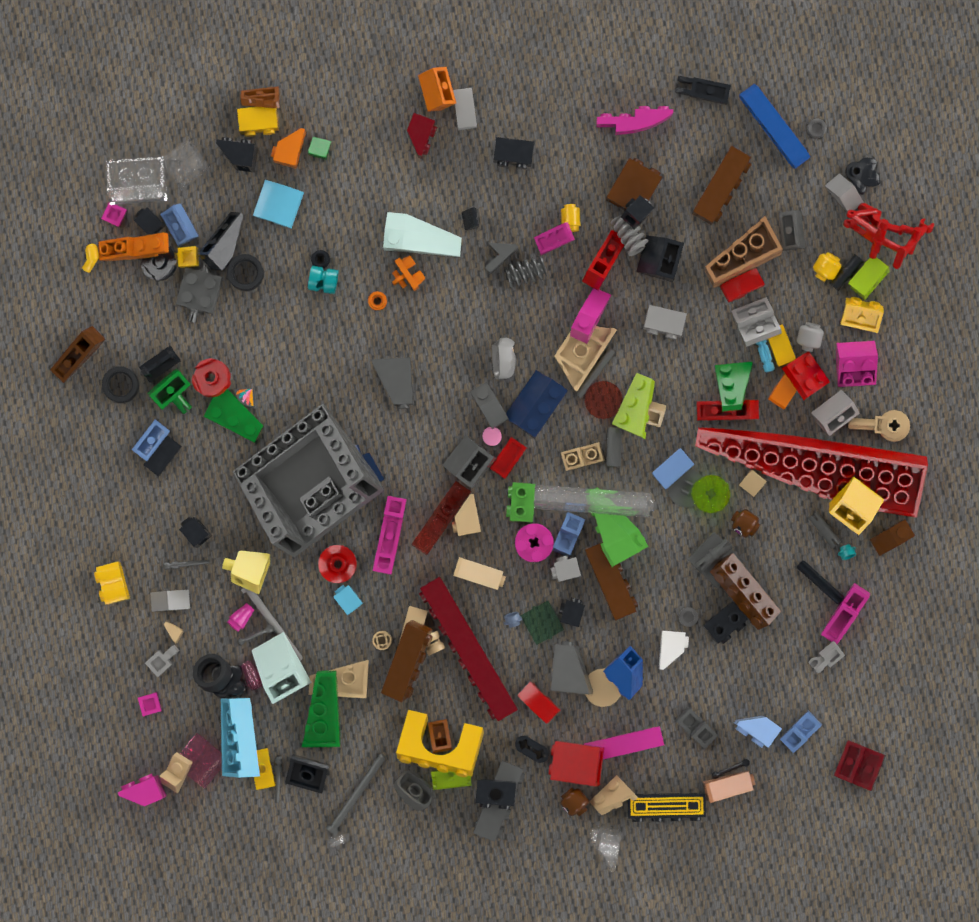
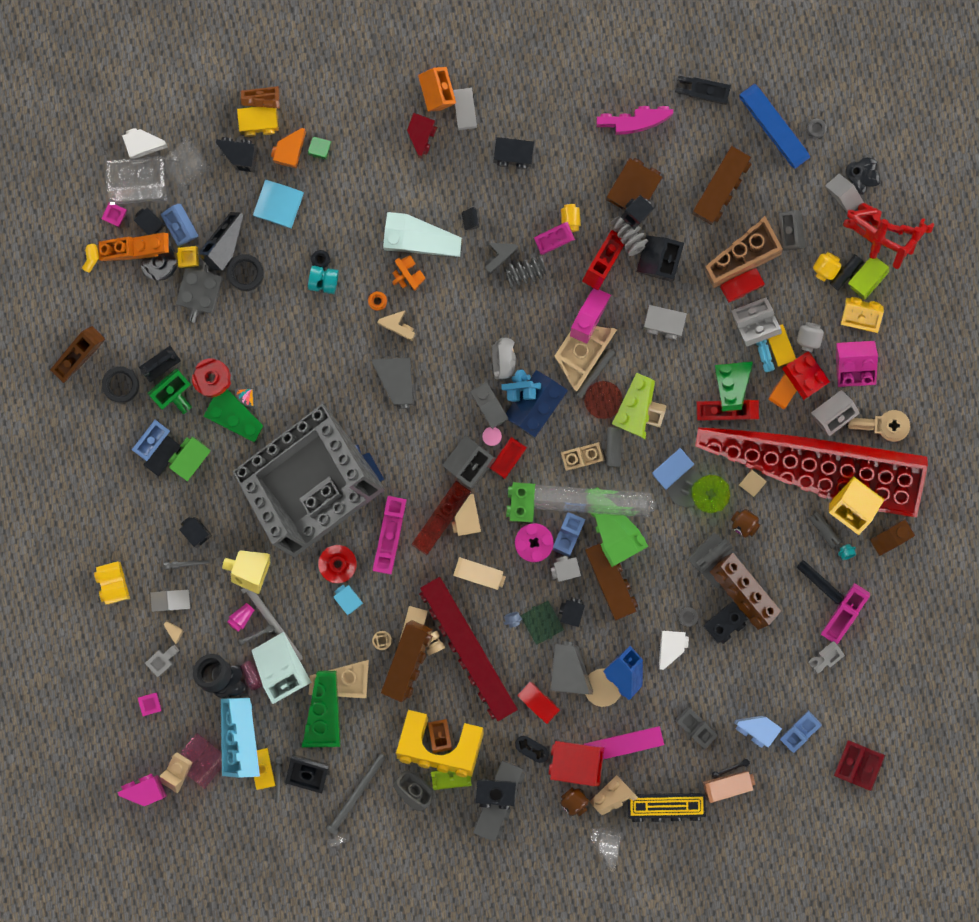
(142, 143): none -> white slope
(189, 458): none -> bright green brick
(392, 323): none -> tan slope
(528, 387): none -> dark azure hips

